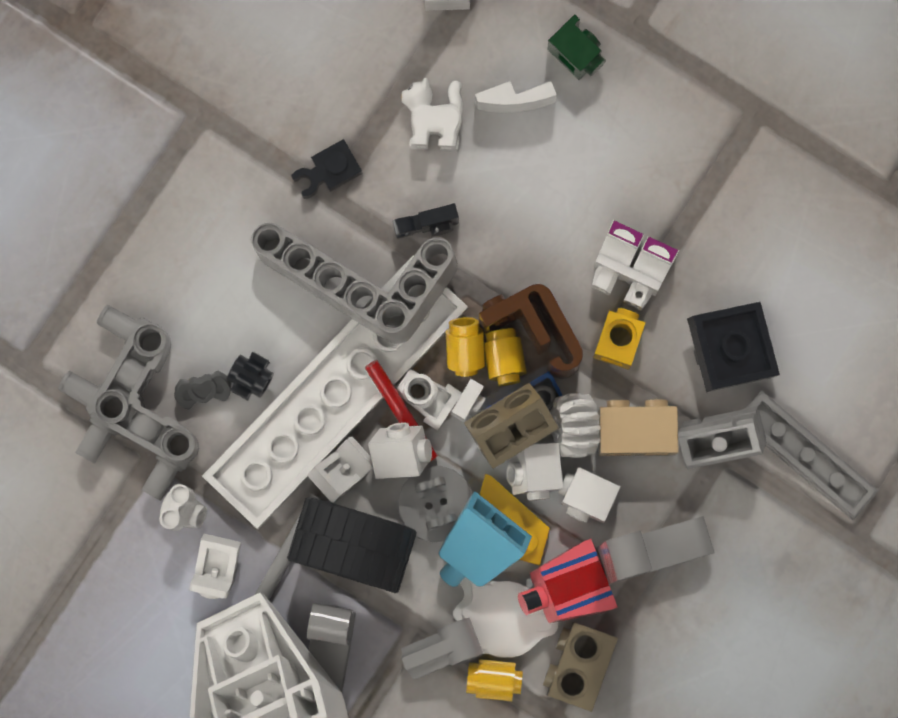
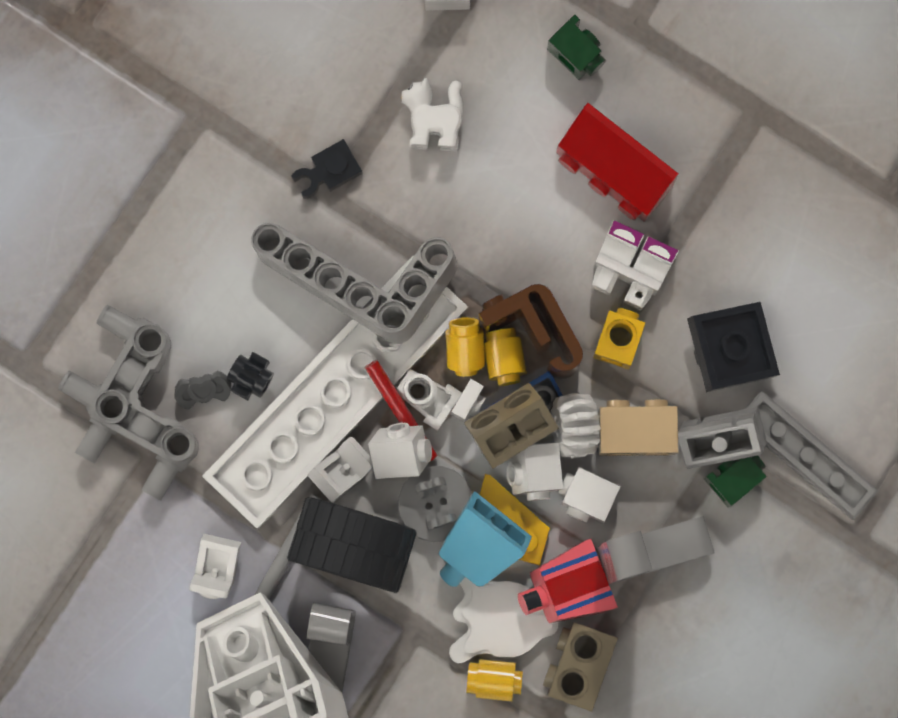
(181, 509): white plate -> none
(436, 220): black plate -> none
(450, 646): light grey piece -> none
(504, 100): white slope -> none
(615, 164): none -> red slope
(736, 478): none -> dark green brick

